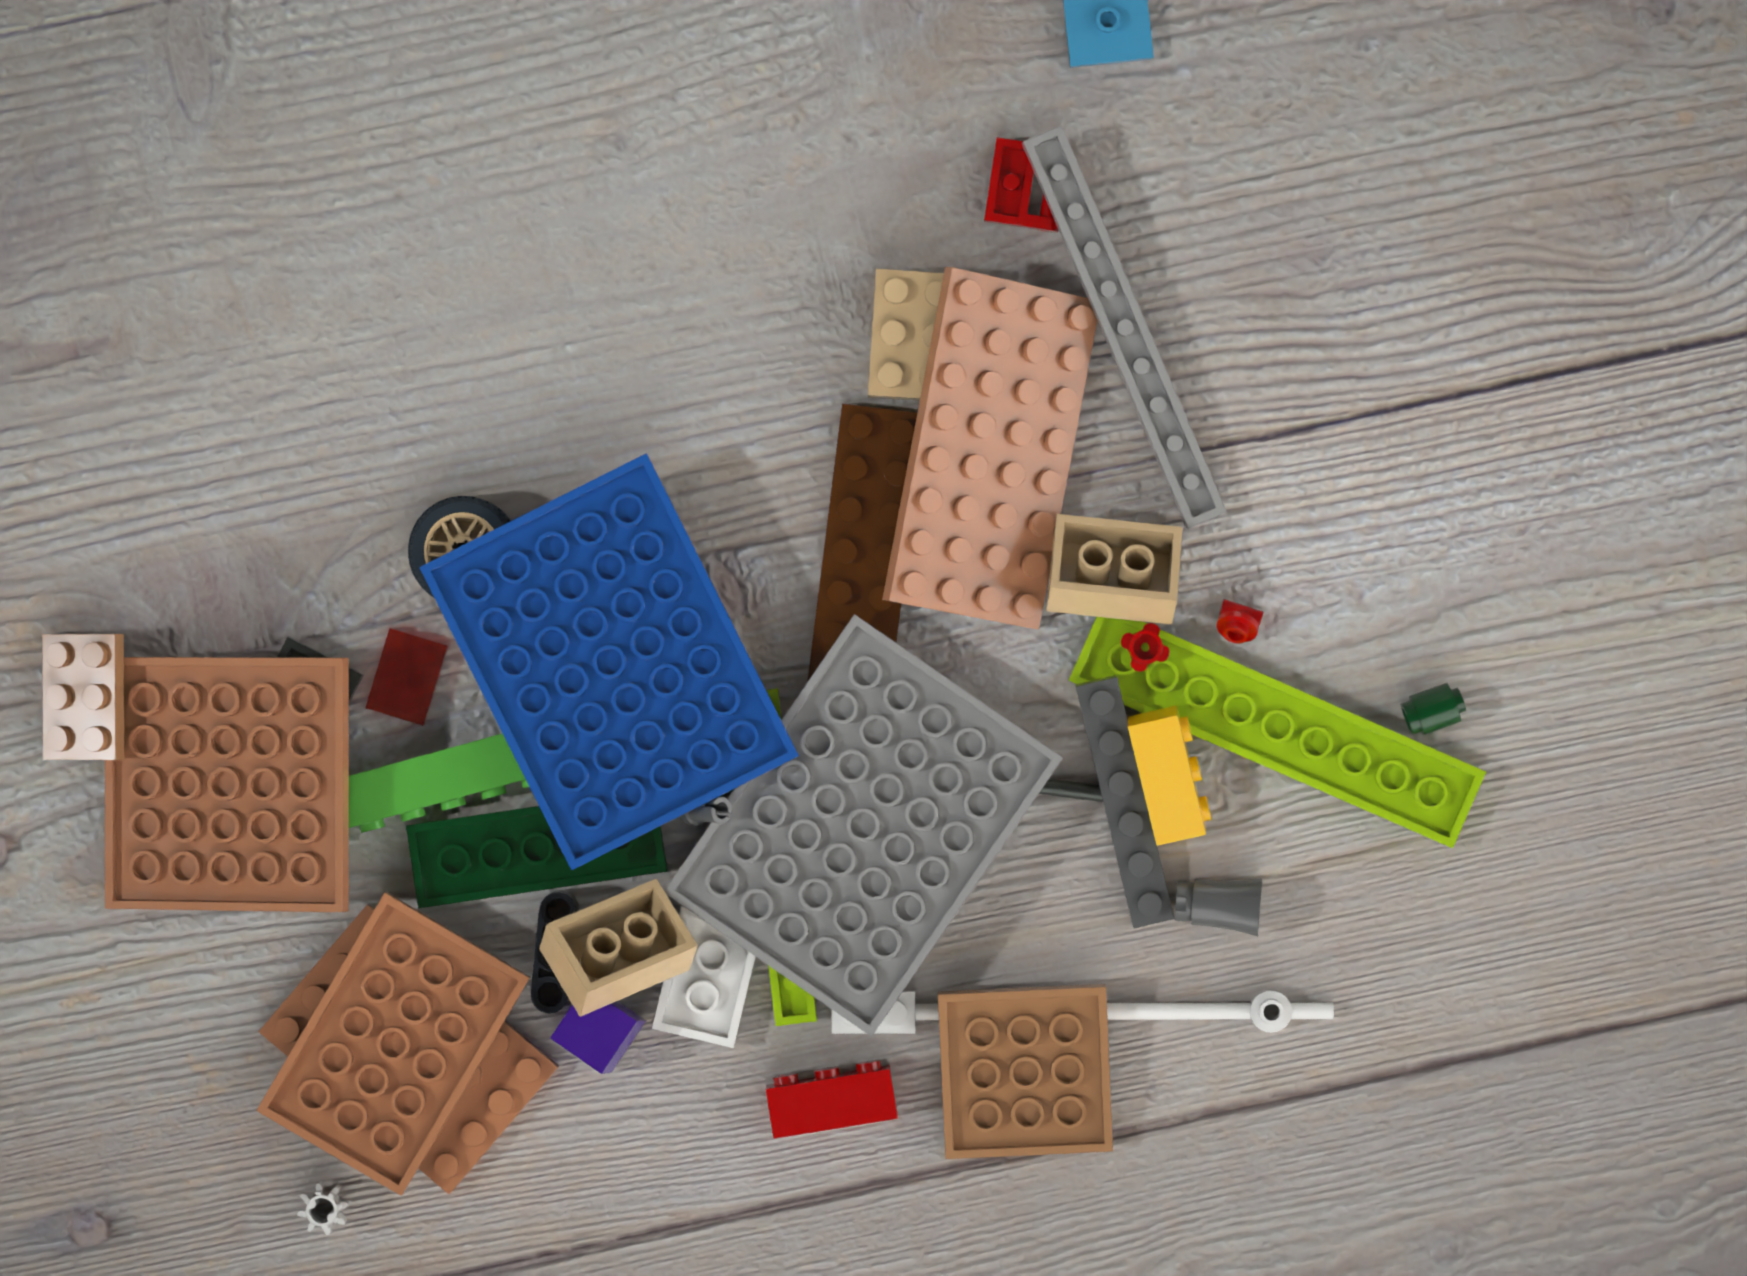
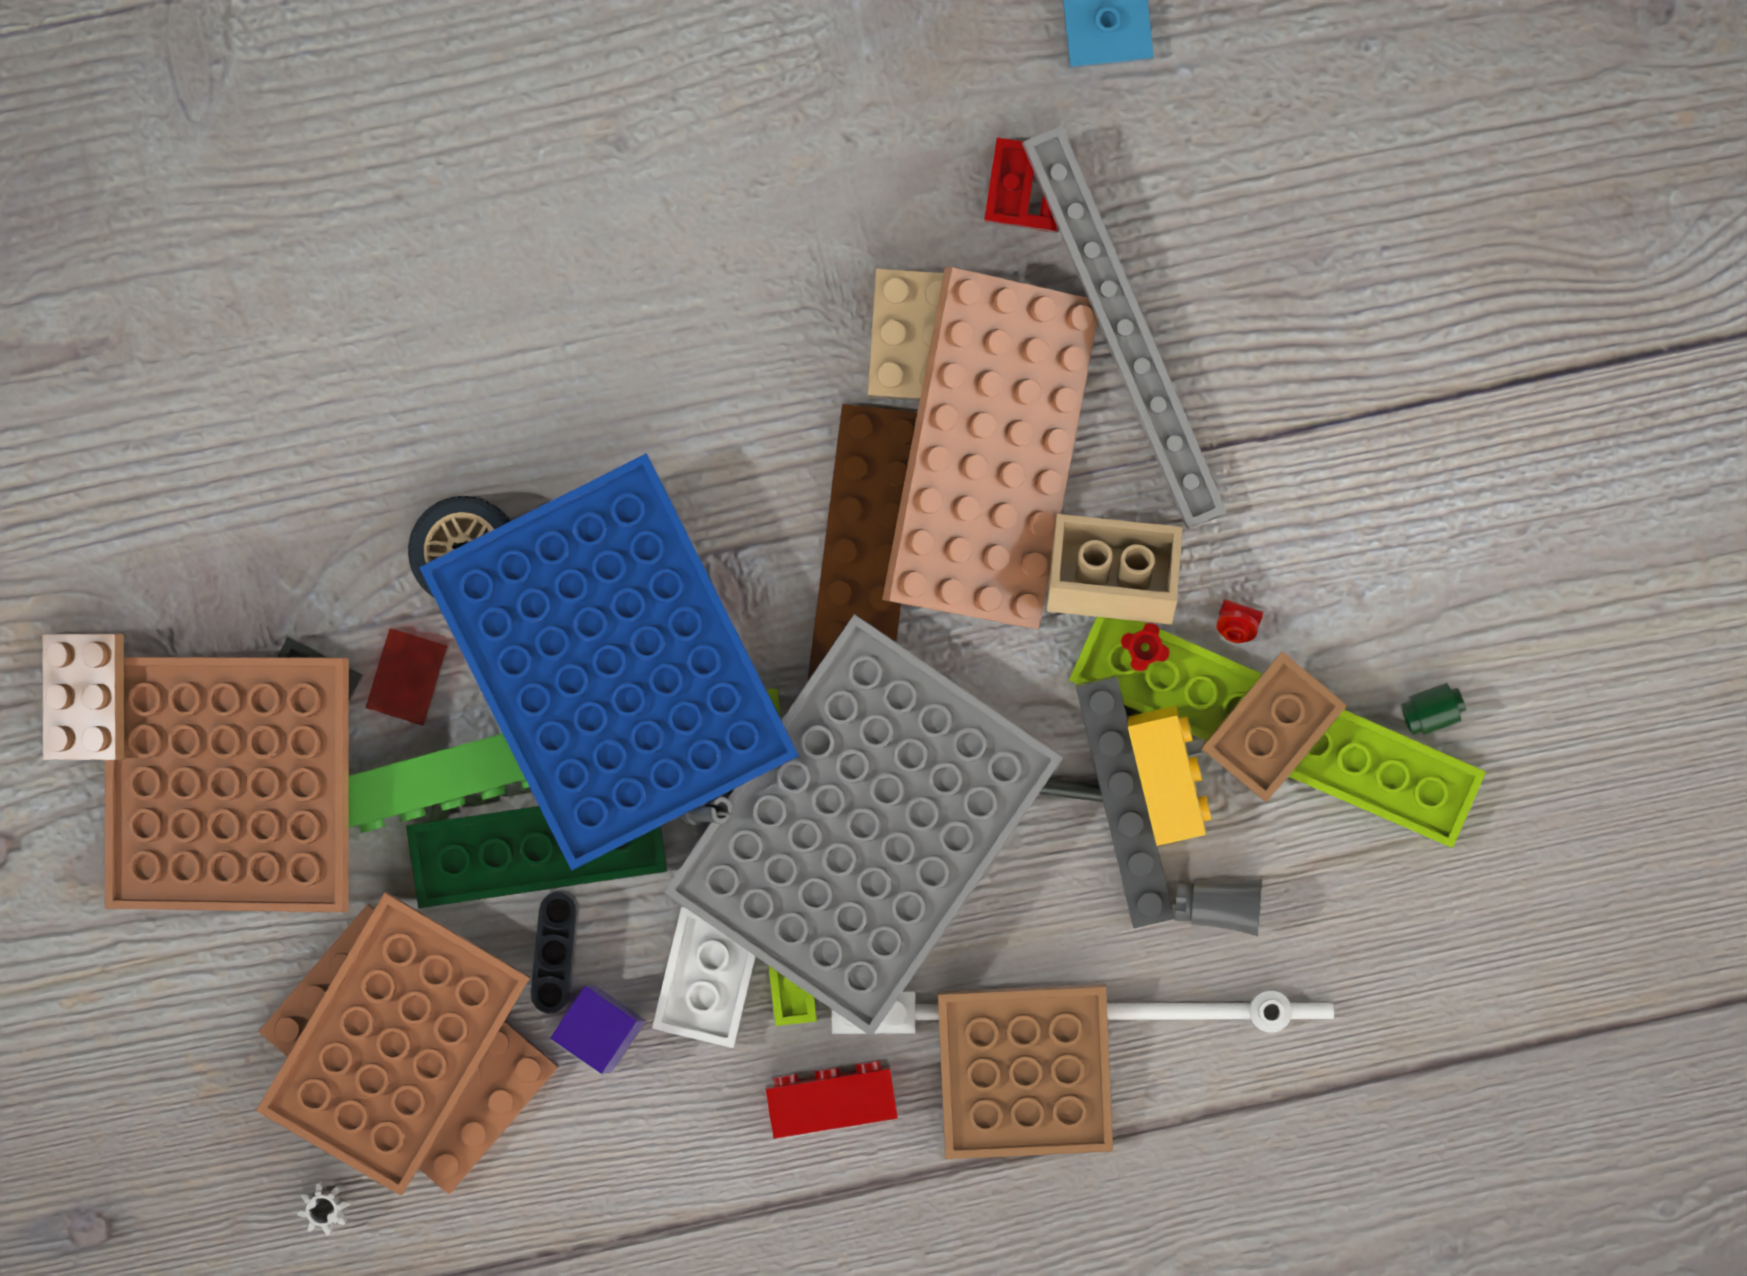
(618, 947): tan brick -> none
(1273, 726): none -> medium nougat plate

